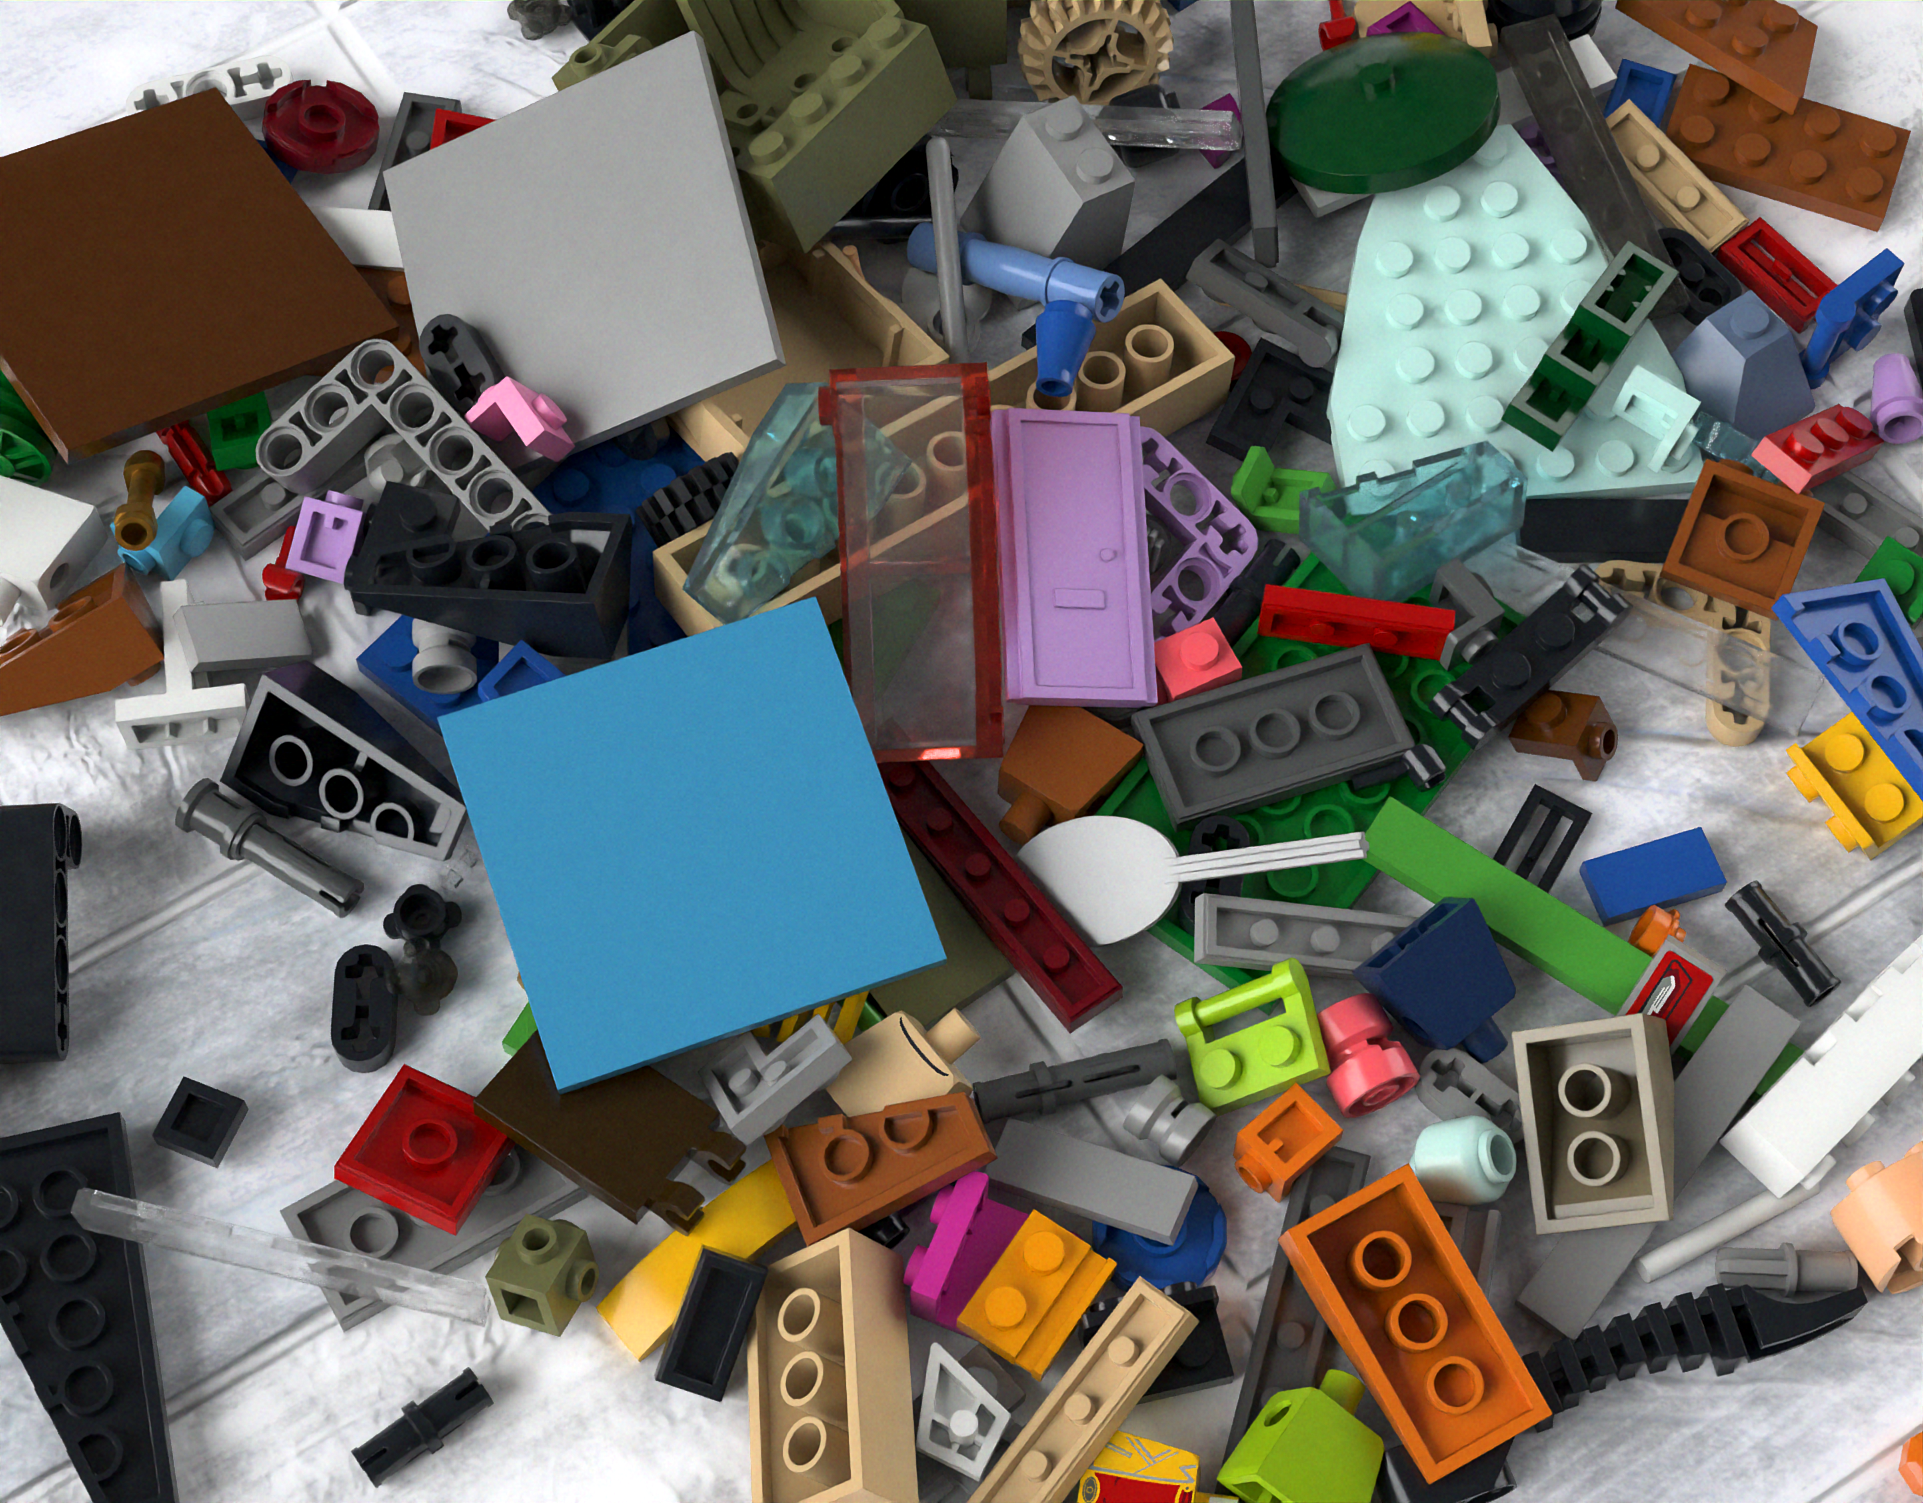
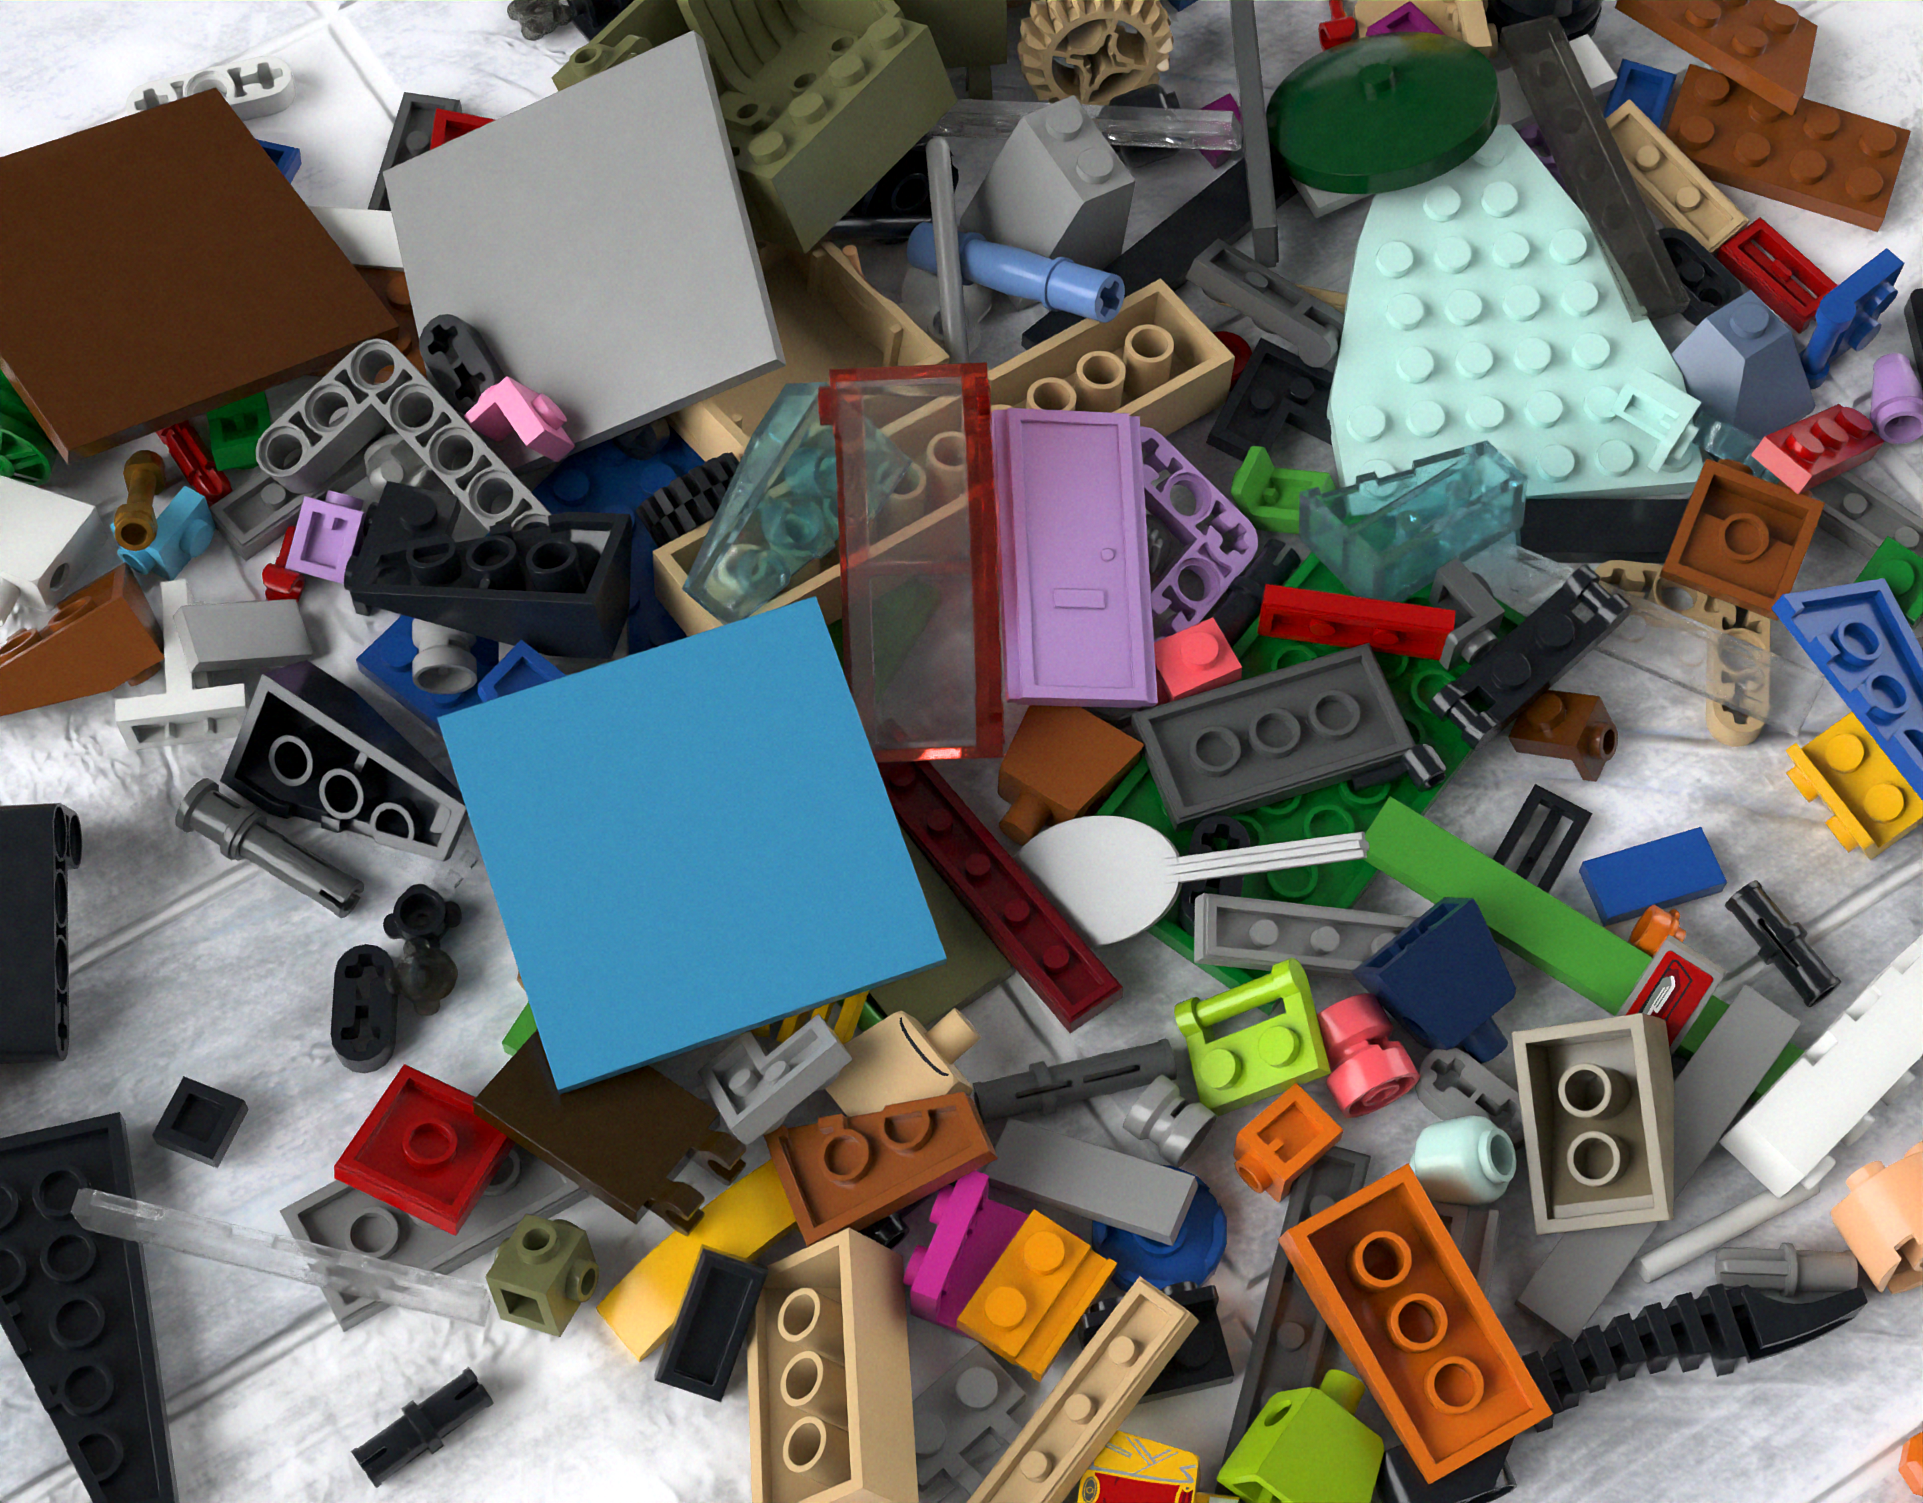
(321, 127): dark red tile -> none
(958, 1417): white piece -> none
(1062, 343): blue cone -> none
(1589, 346): dark green slope -> none

